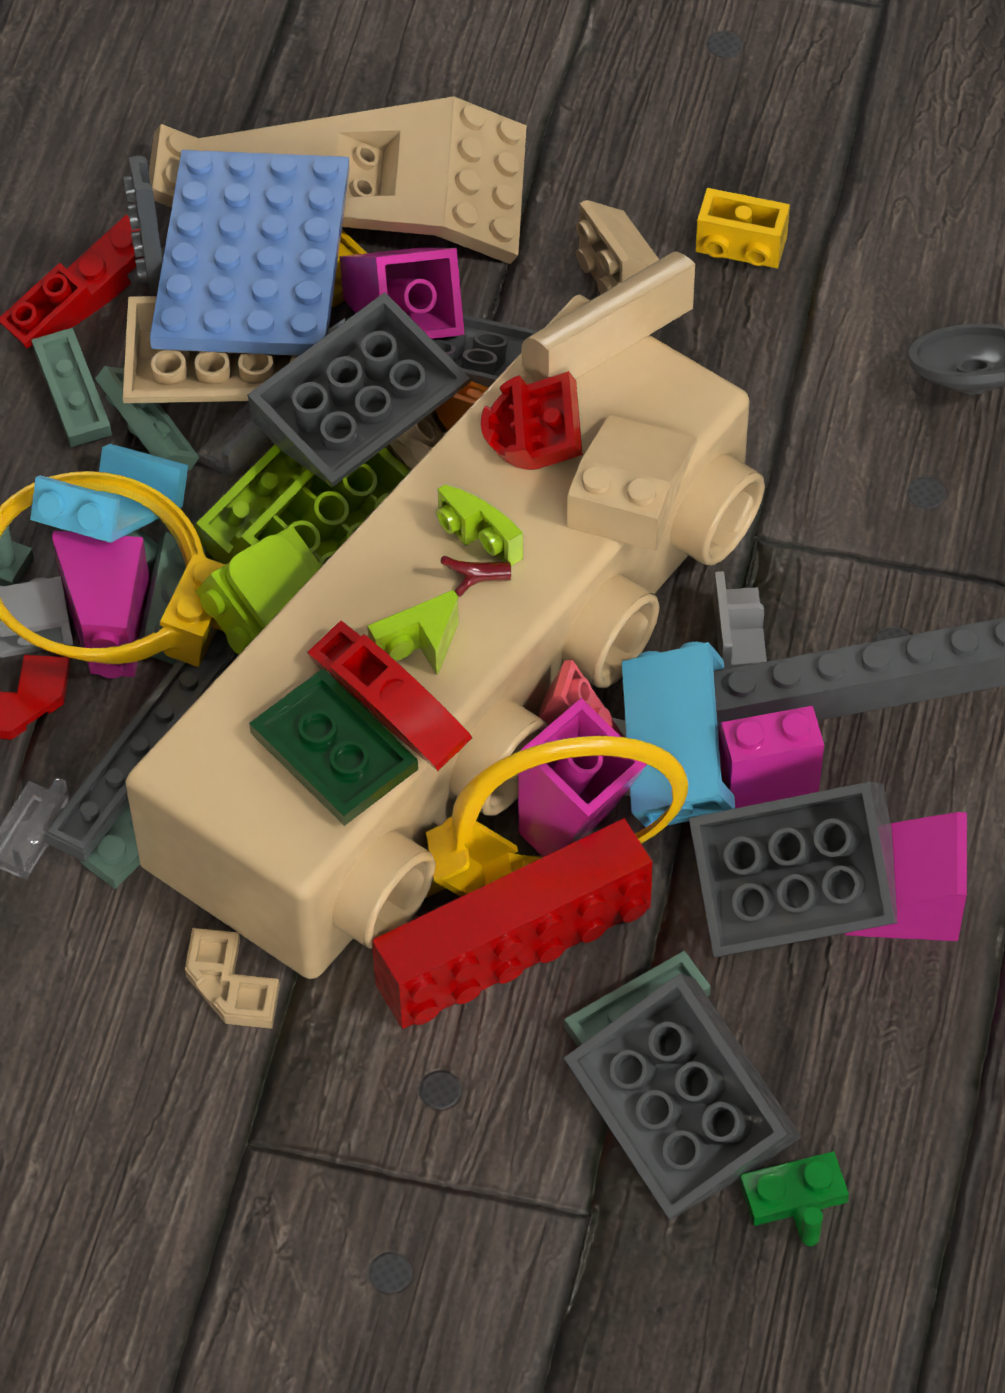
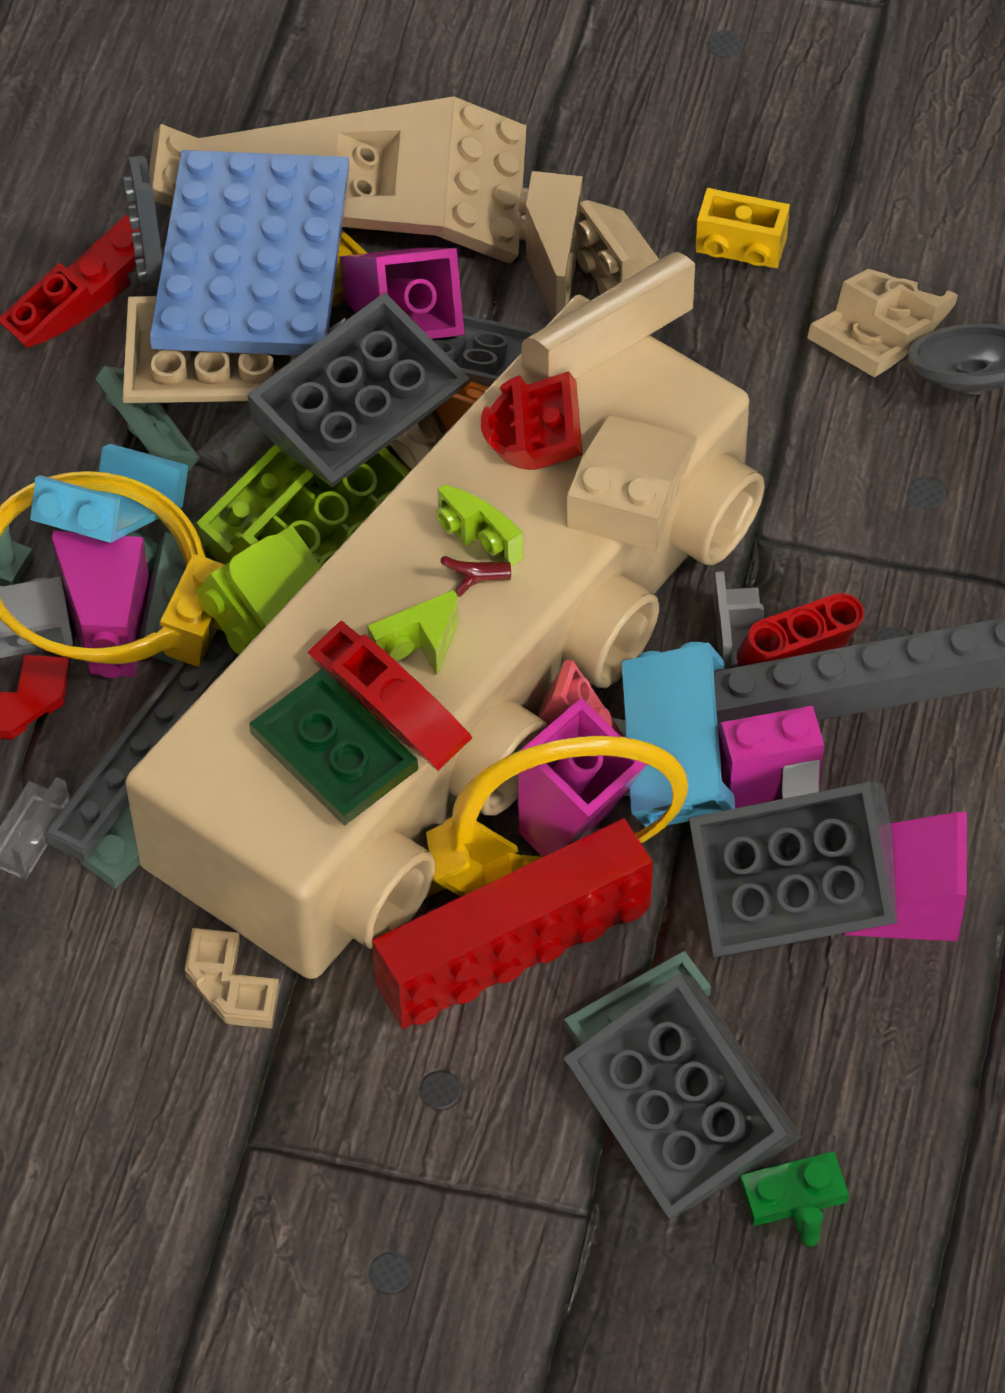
(71, 387): sand green plate -> none
(551, 233): none -> tan slope
(800, 779): none -> white sticker
(811, 620): none -> red beam
(879, 320): none -> tan slope

